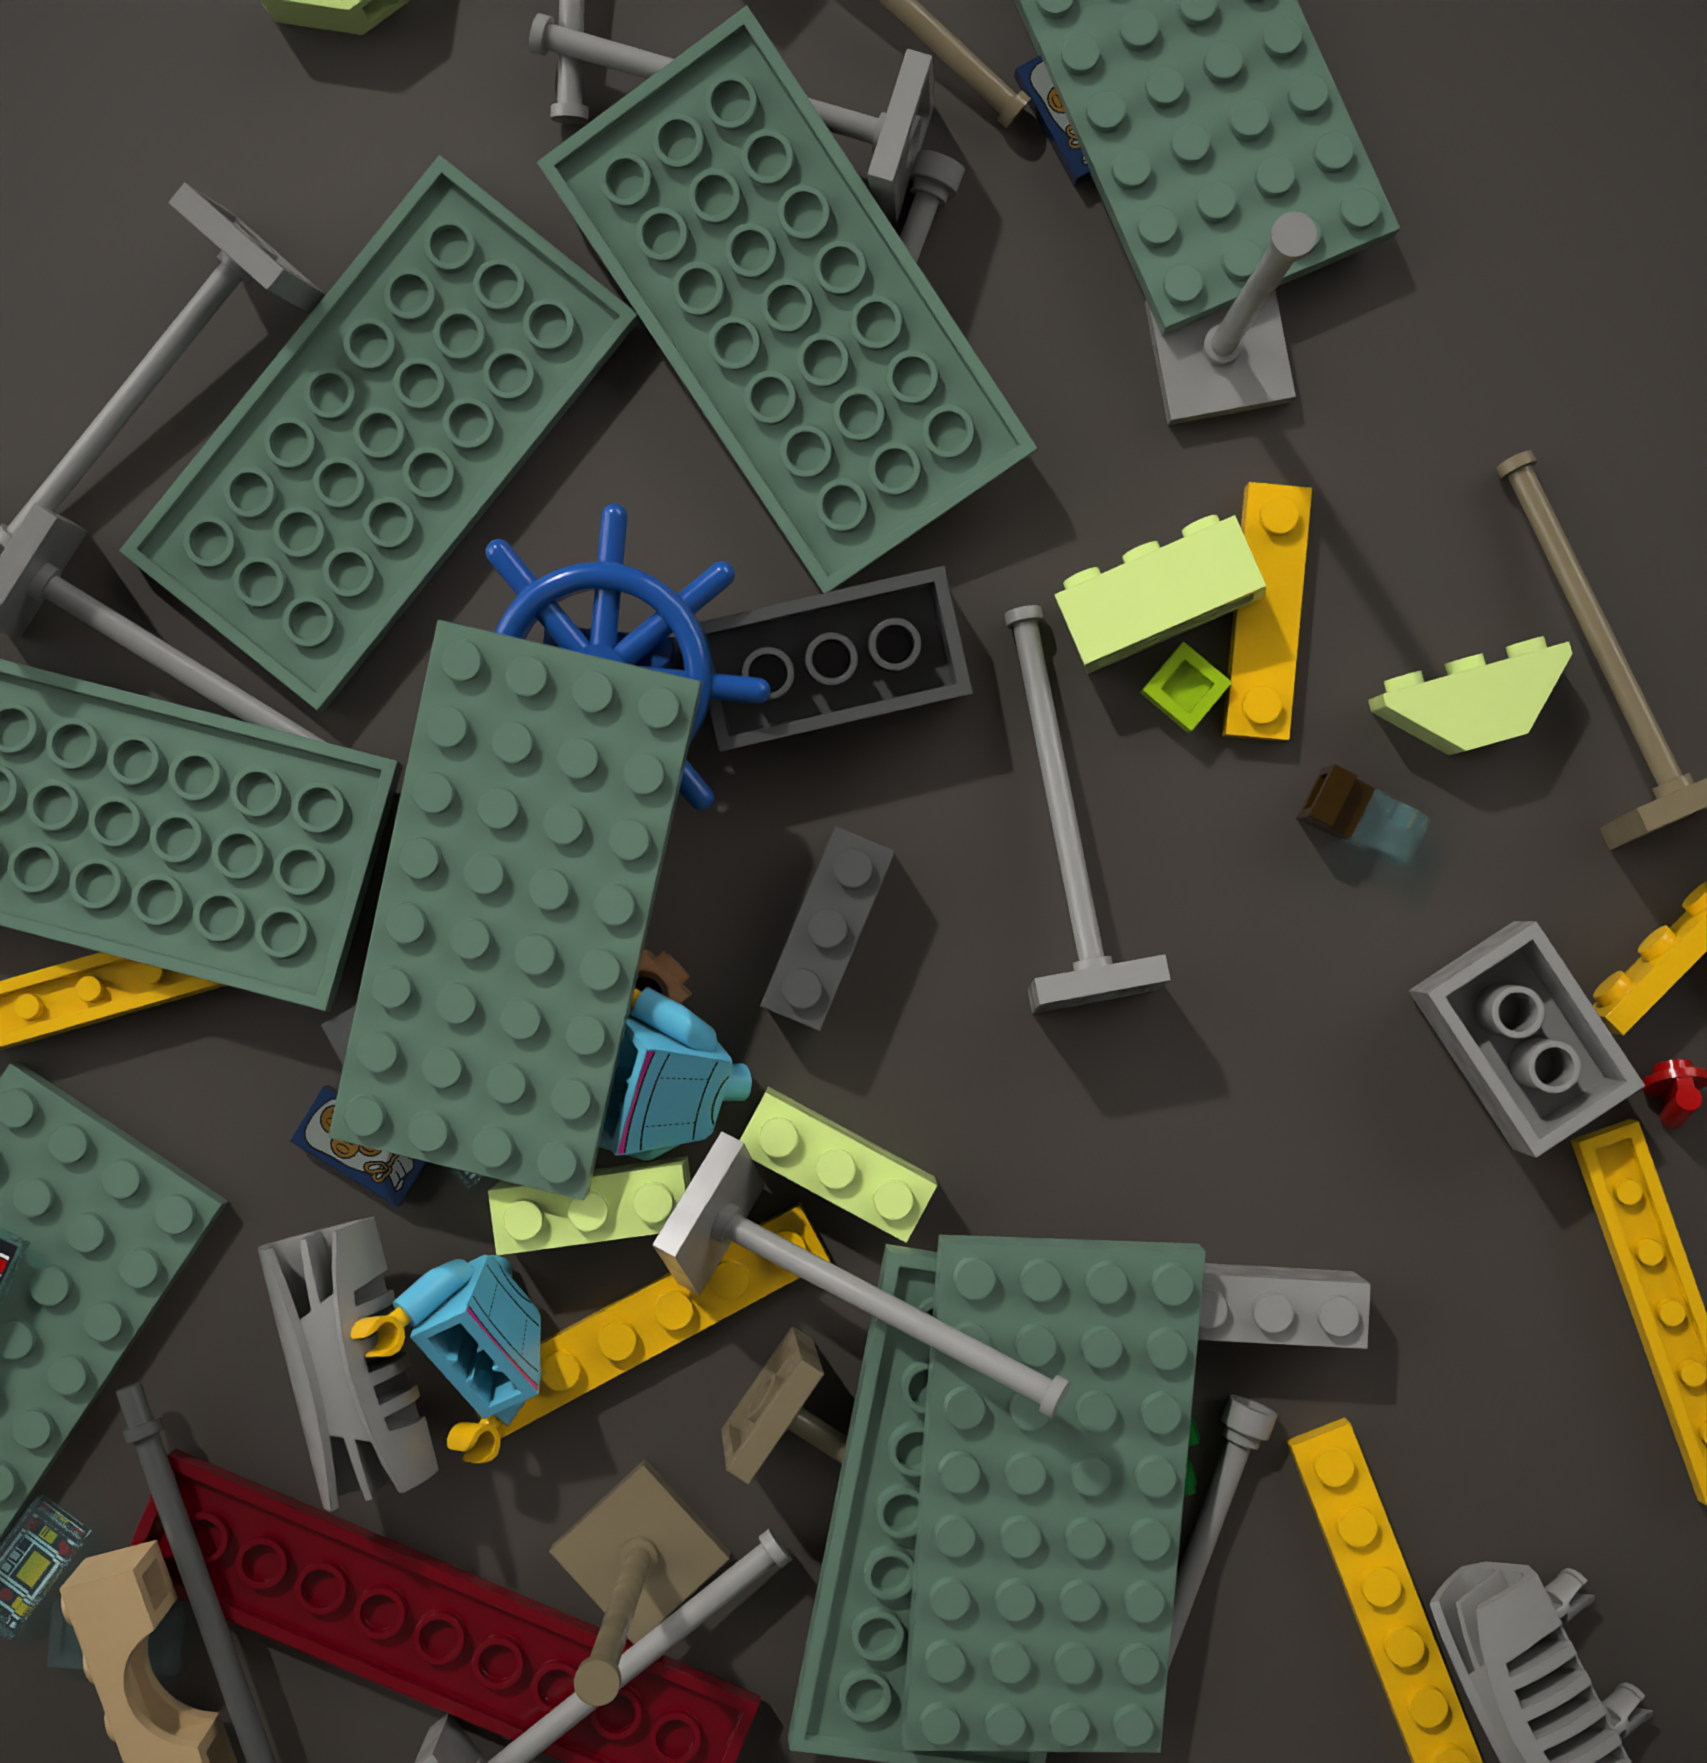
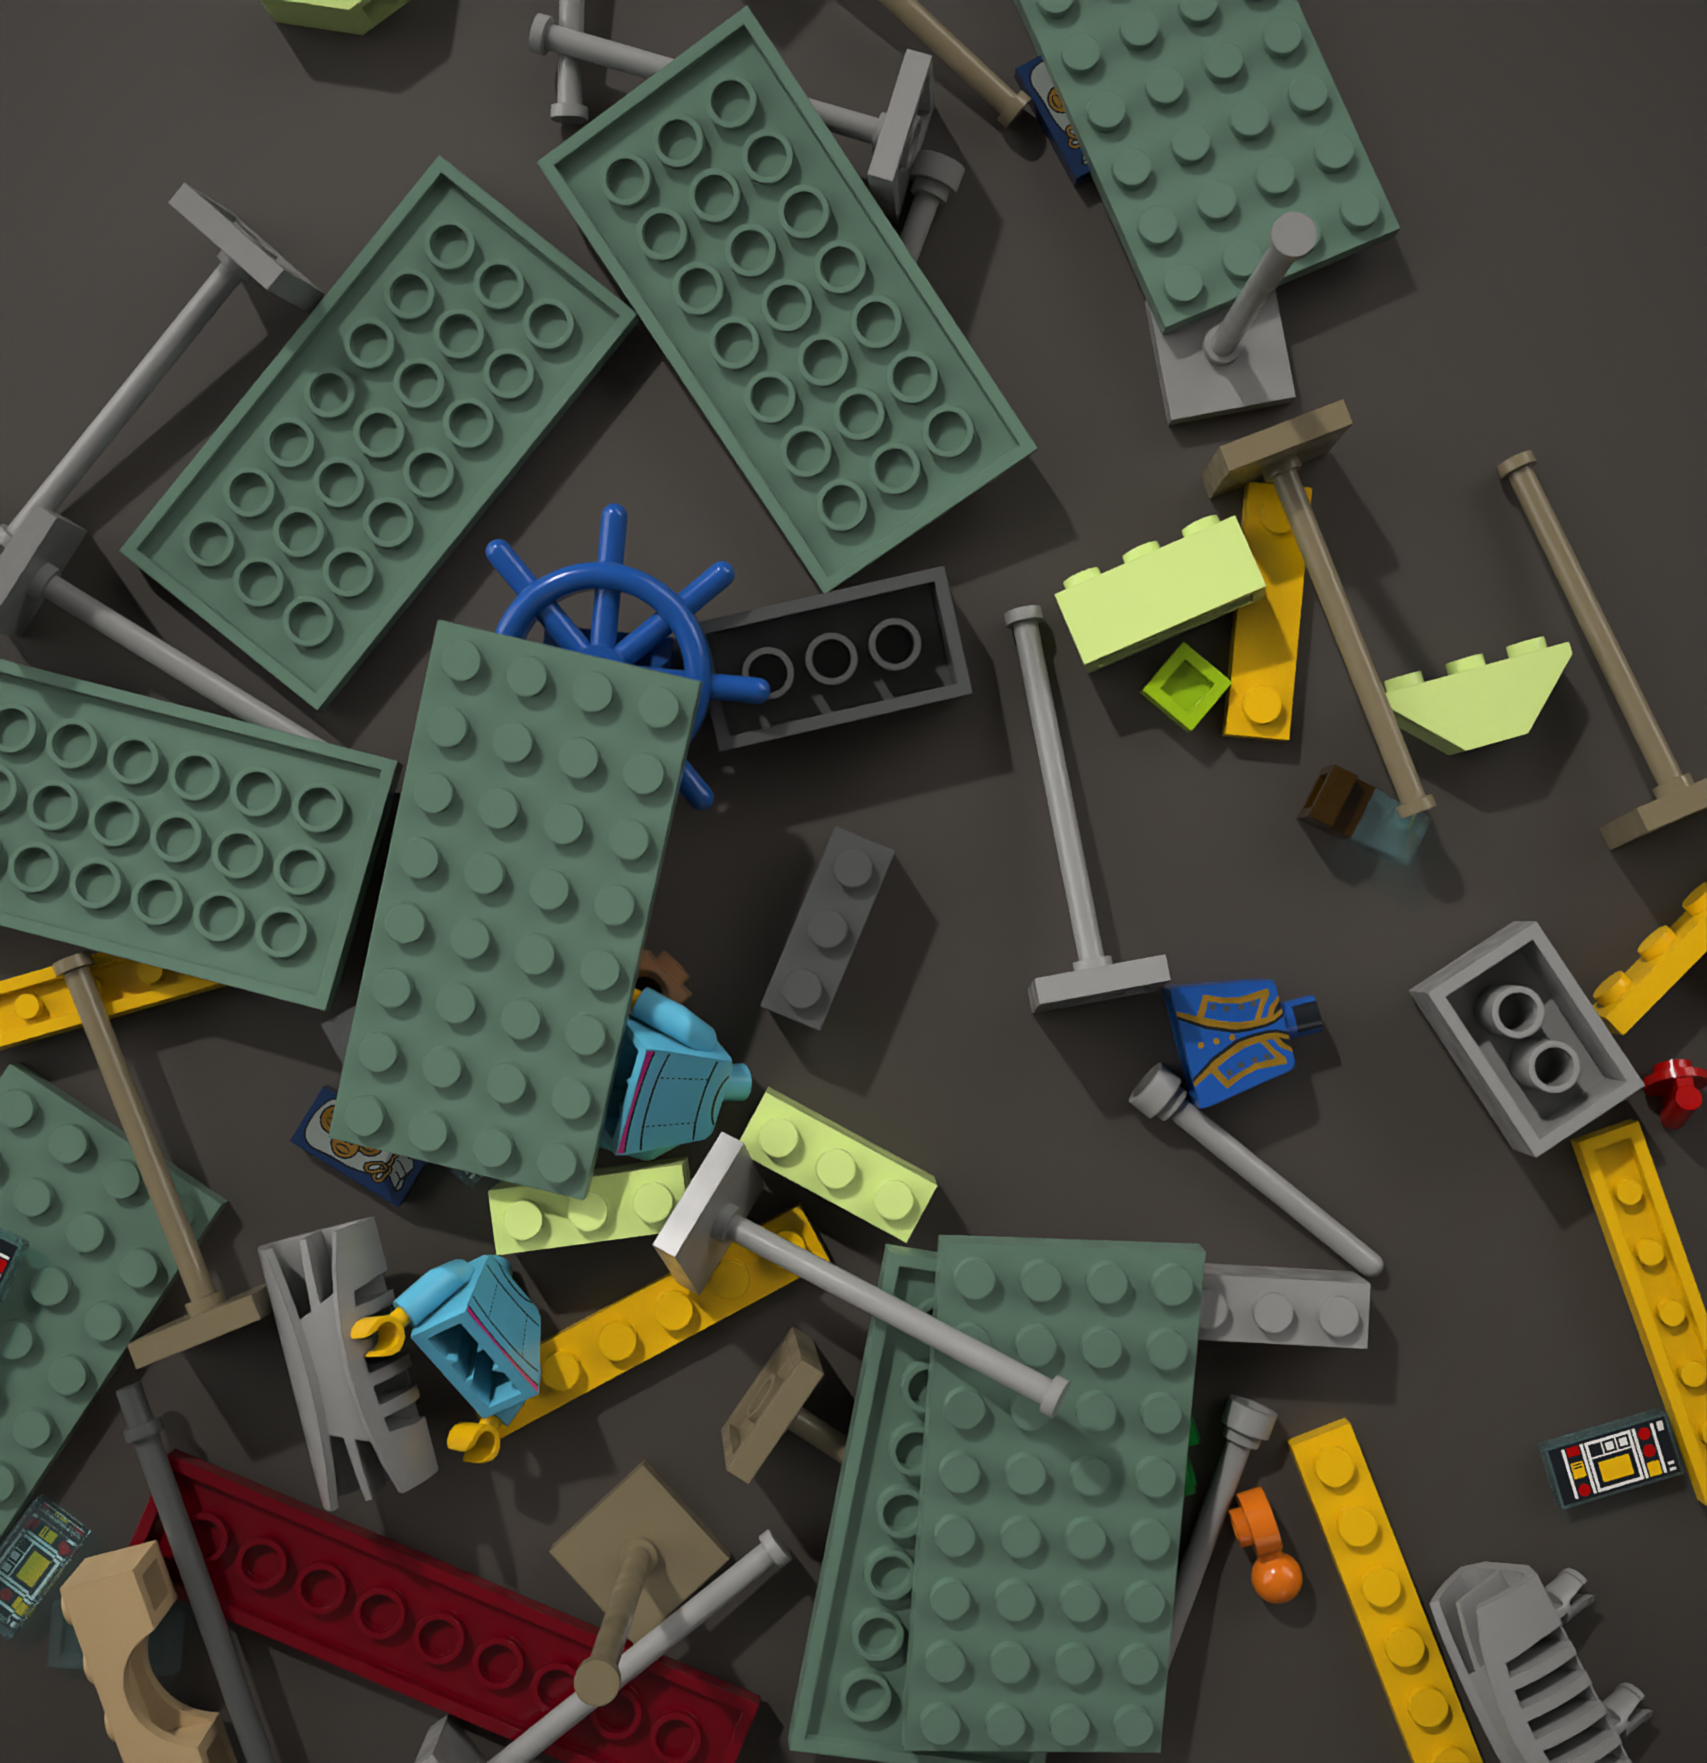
(209, 1310): none -> dark tan tile
(1162, 1096): none -> light grey piece
(1235, 1034): none -> torso
(1275, 1573): none -> orange plate
(1276, 457): none -> dark tan tile
(1610, 1458): none -> tile

